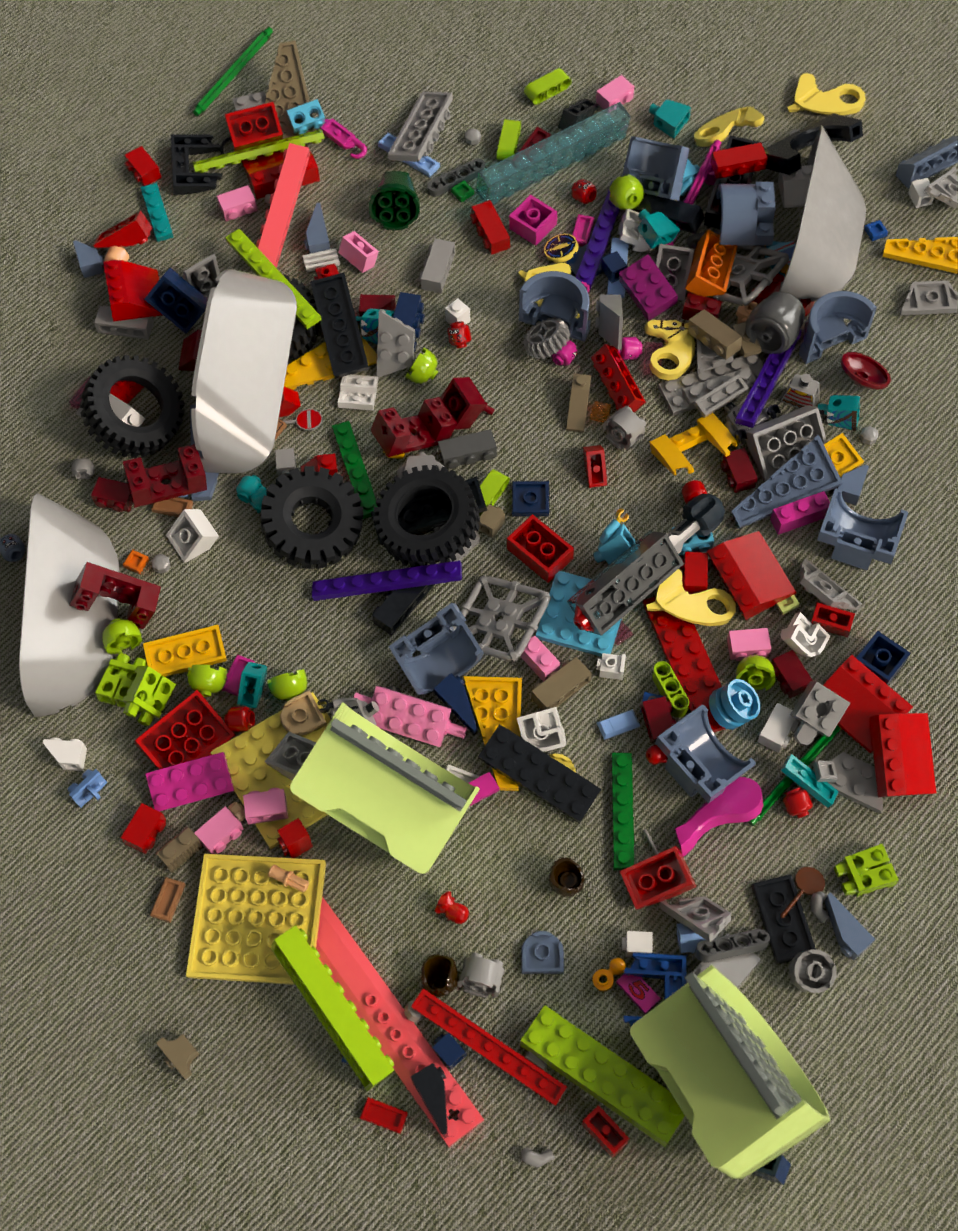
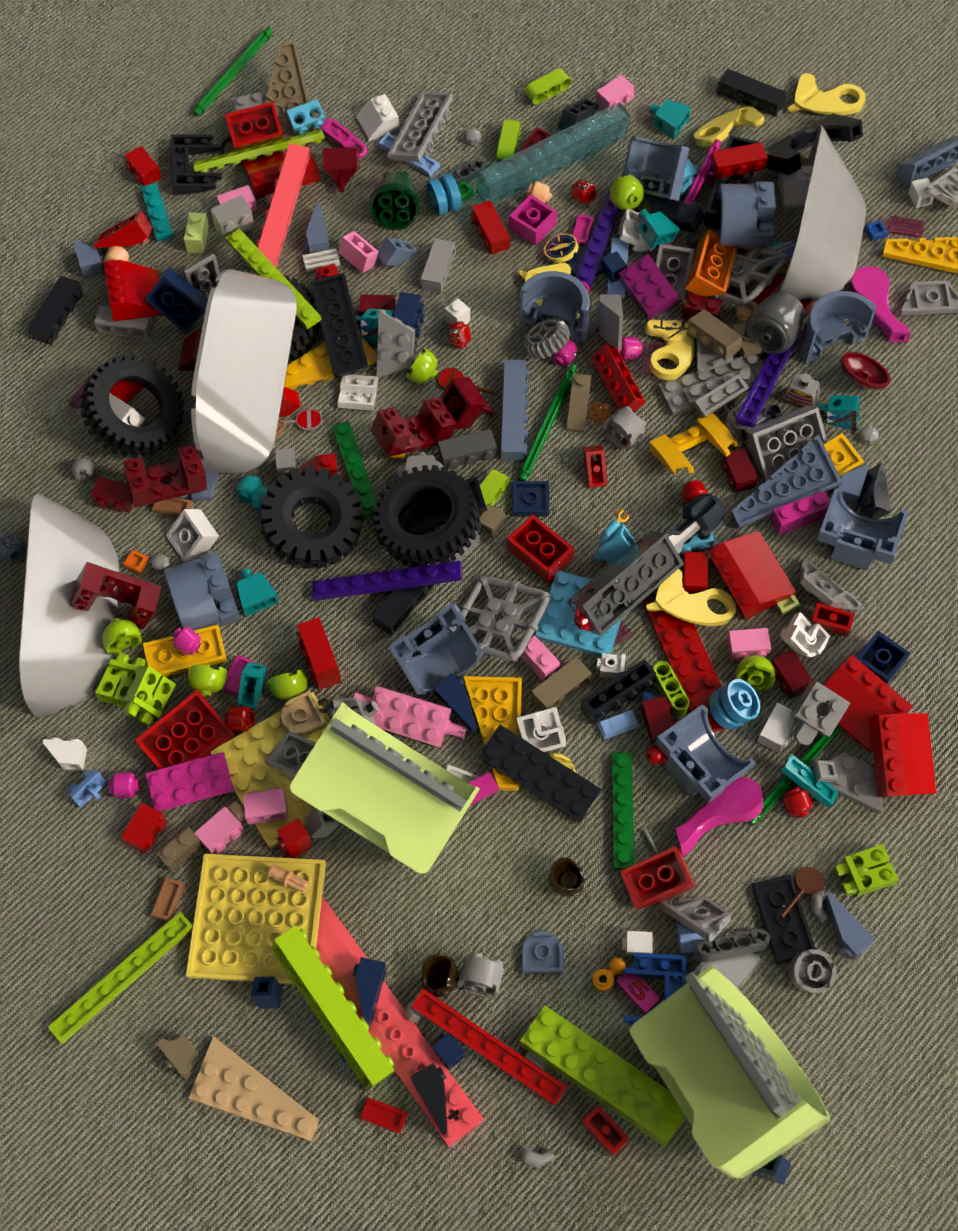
(55, 310): none -> black brick
(120, 978): none -> lime plate
(124, 785): none -> dark pink head
(186, 640): none -> dark pink head
(196, 232): none -> yellowish green brick
(197, 589): none -> sand blue piece
(232, 216): none -> light grey slope
(240, 1090): none -> tan wing
(255, 592): none -> teal torso
(266, 992): none -> dark blue brick
(318, 654): none -> red brick
(320, 824): none -> light grey brick
(341, 164): none -> dark red piece
(369, 980): none -> dark blue slope
(378, 118): none -> white slope
(395, 252): none -> sand blue slope
(444, 194): none -> dark azure wheel
(448, 374): none -> piece
(453, 911): red animal -> none
(514, 410): none -> sand blue brick
(539, 191): none -> light nougat head
(547, 423): none -> green piece
(618, 691): none -> black brick
(751, 92): none -> black brick
(874, 285): none -> dark pink animal
(874, 493): none -> black slope
(905, 226): none -> clear pink tile

